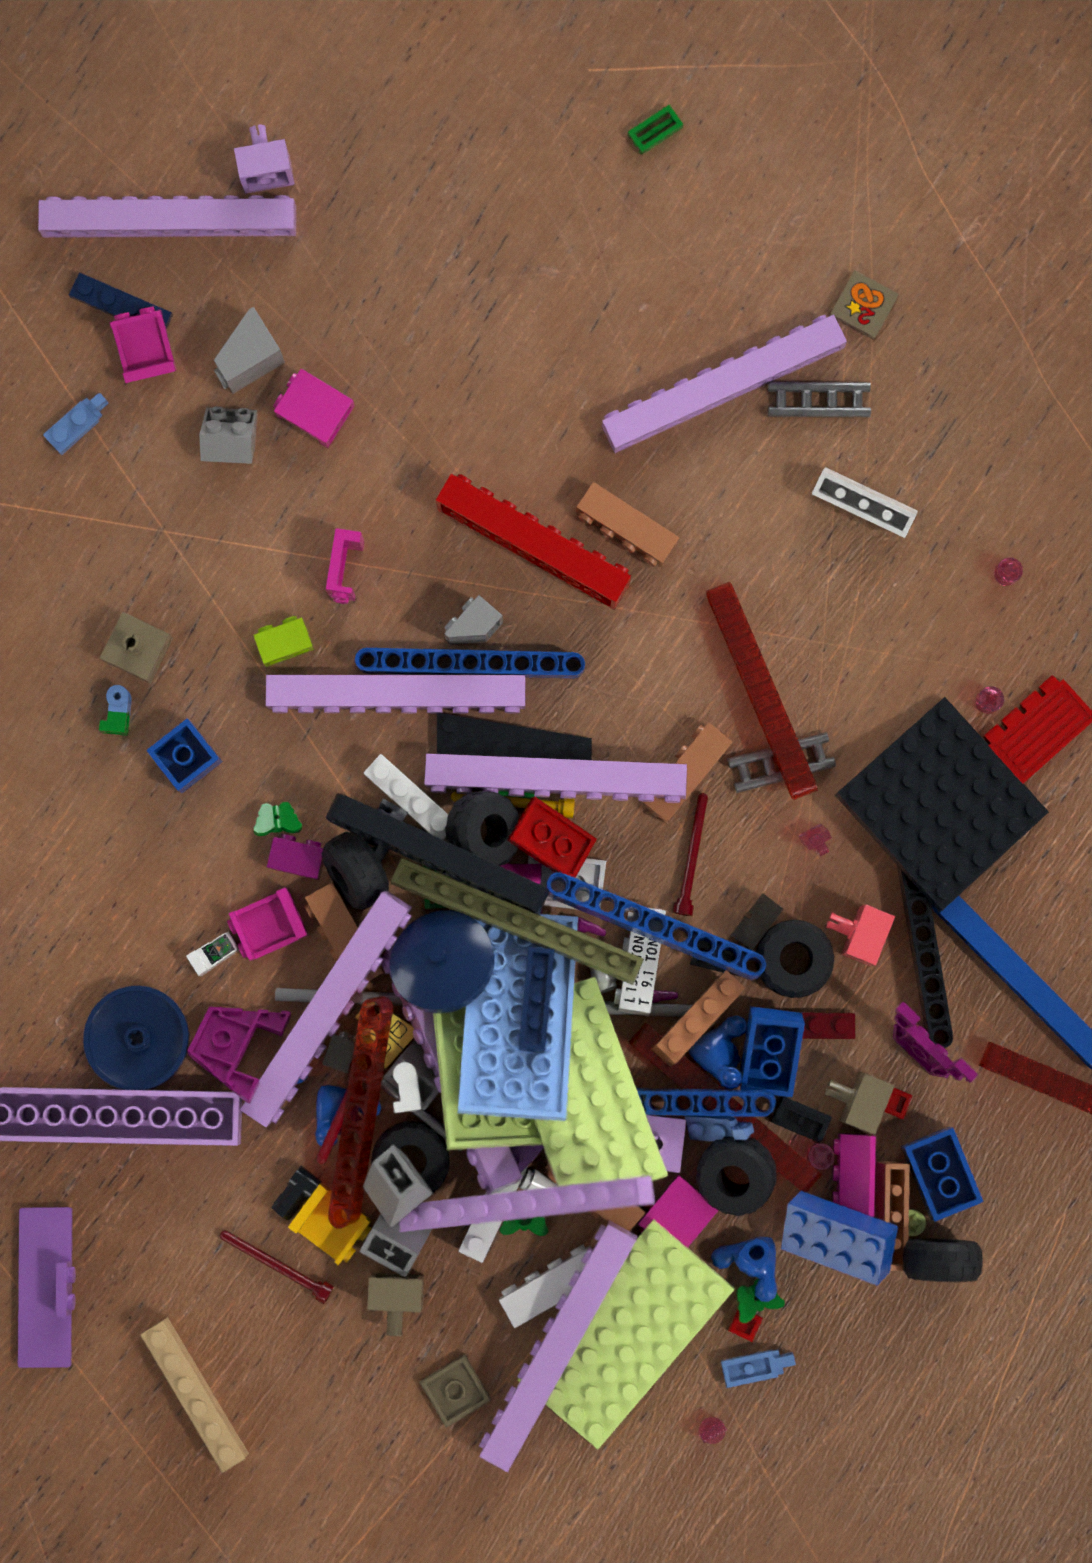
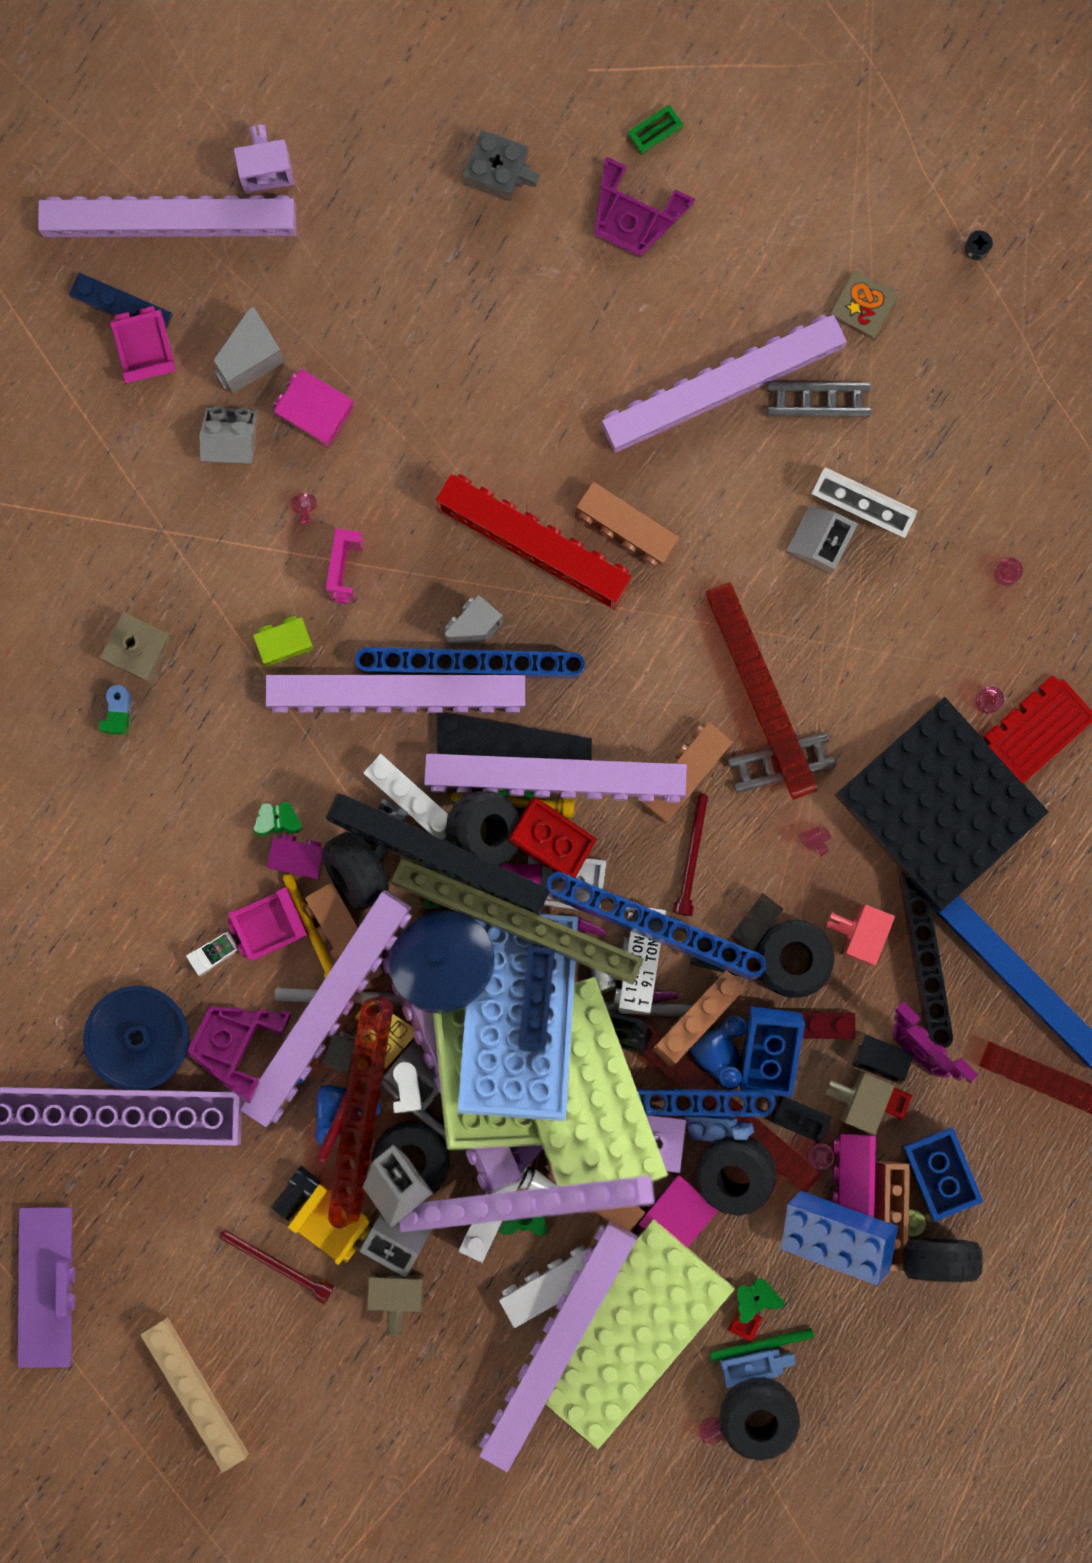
(76, 423): medium blue hinge -> none
(184, 756): blue brick -> none
(304, 504): none -> clear pink plate
(308, 923): none -> yellow piece
(455, 1390): dark tan tile -> none
(511, 172): none -> dark grey hinge
(629, 222): none -> magenta wing
(631, 1032): none -> black hinge
(756, 1259): blue head -> none
(760, 1345): none -> green bar
(764, 1441): none -> black tyre
(822, 538): none -> light grey slope
(883, 1059): none -> black hinge
(974, 249): none -> black wheel

